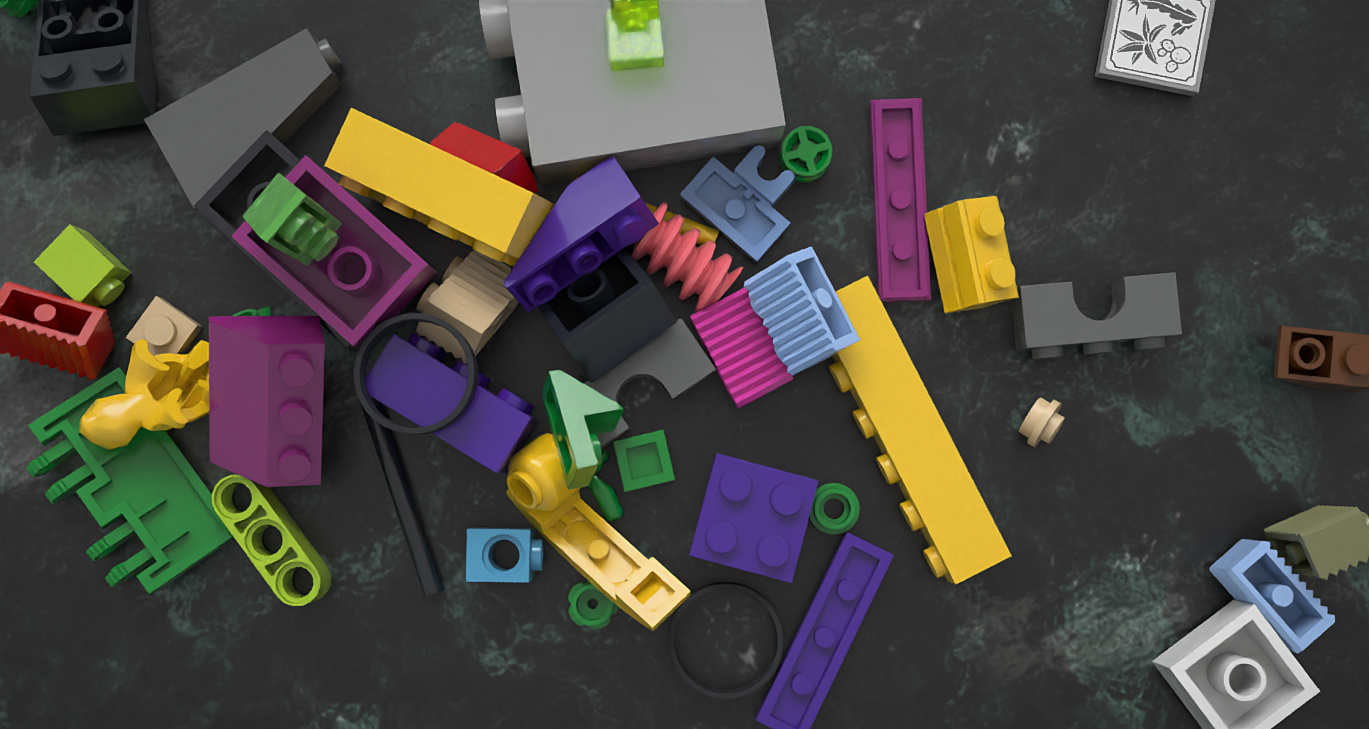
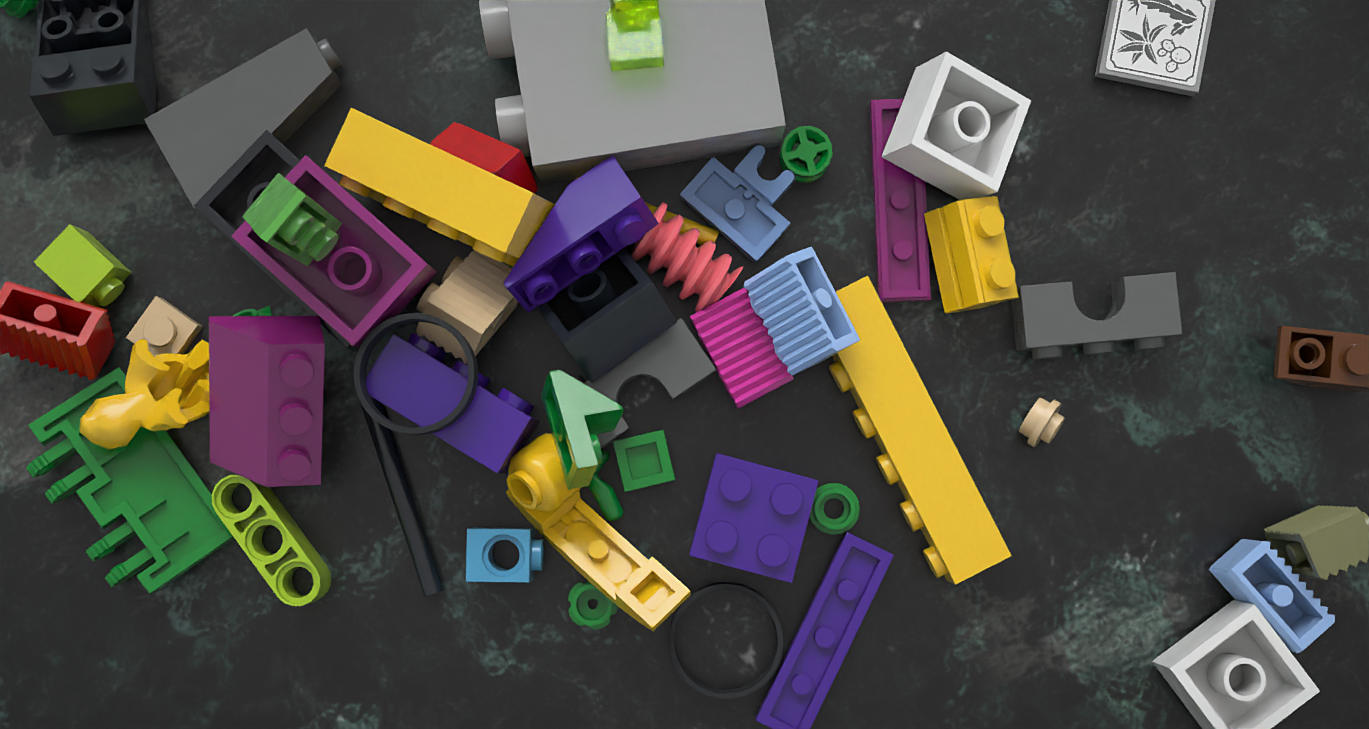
(956, 128): none -> white brick

